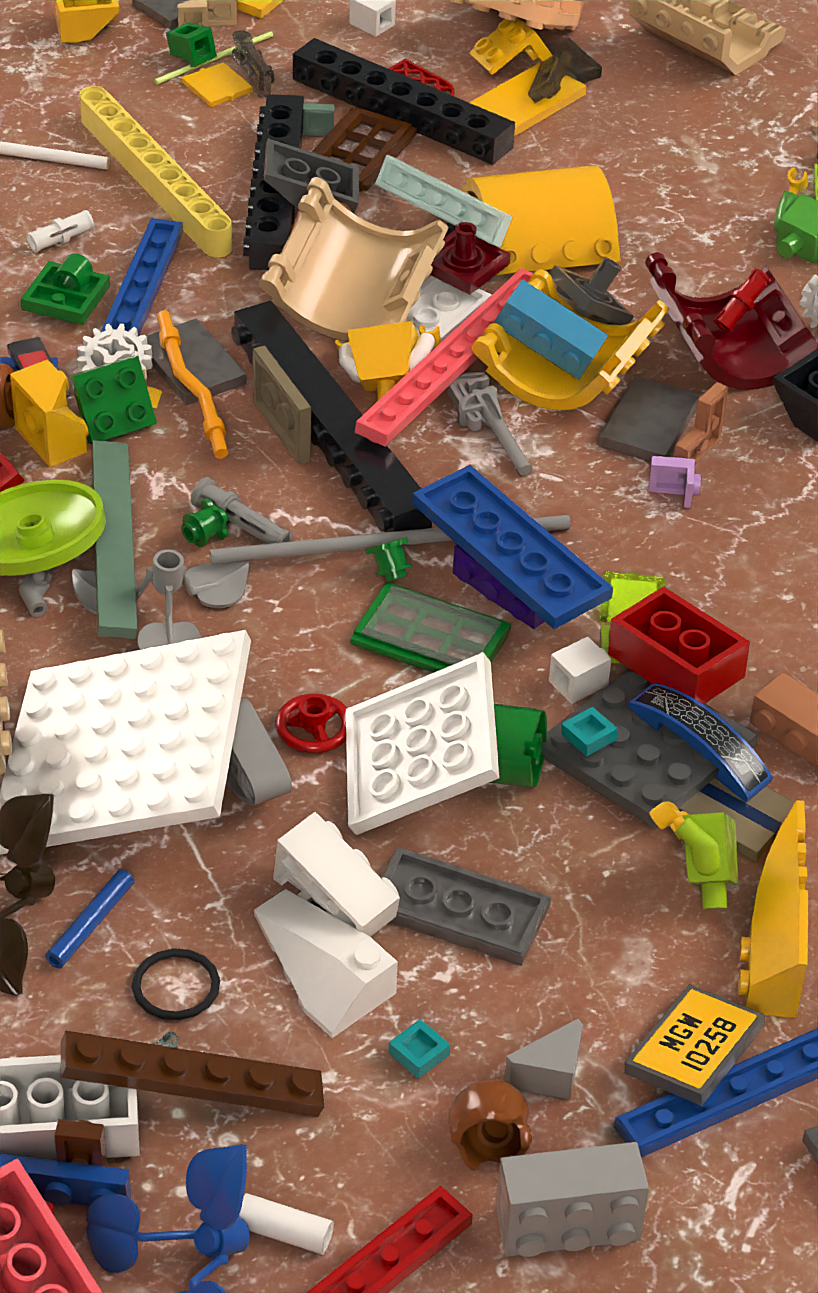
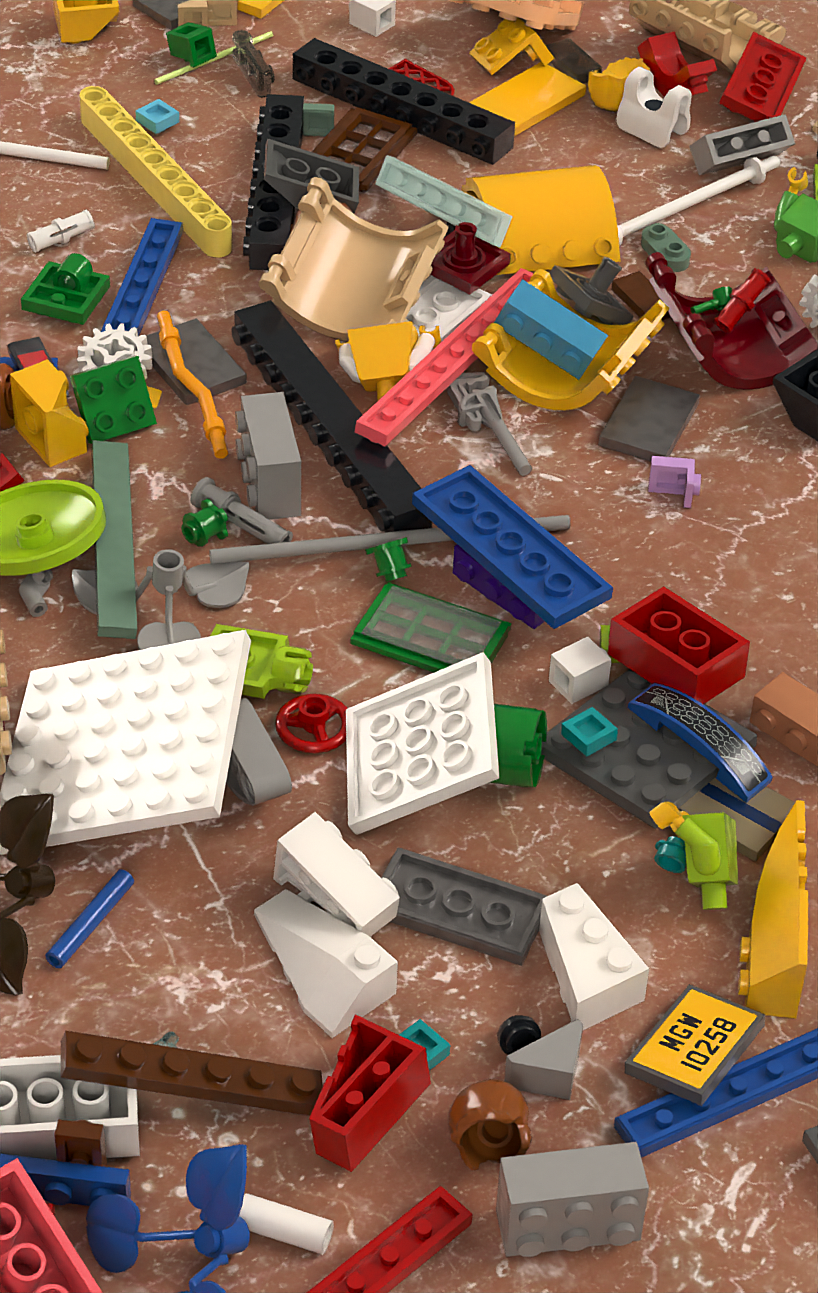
(157, 116): none -> medium azure plate
(183, 1014): black piece -> none
(217, 84): yellow piece -> none
(269, 455): none -> light grey brick
(272, 663): none -> lime plate
(282, 405): dark tan tile -> none
(367, 1093): none -> red wedge
(517, 1033): none -> black plate
(550, 76): clear smoke plate -> none
(590, 958): none -> white wedge
(608, 86): none -> yellow hair
(627, 591): clear neon green piece -> none
(636, 293): none -> reddish brown tile
(649, 115): none -> white piece
(662, 239): none -> sand green plate
(670, 68): none -> red arch
(671, 854): none -> teal plate
(707, 425): nougat tile -> none
(721, 298): none -> green hand
(737, 144): none -> light grey brick
(753, 170): none -> white bar
(762, 79): none -> red plate

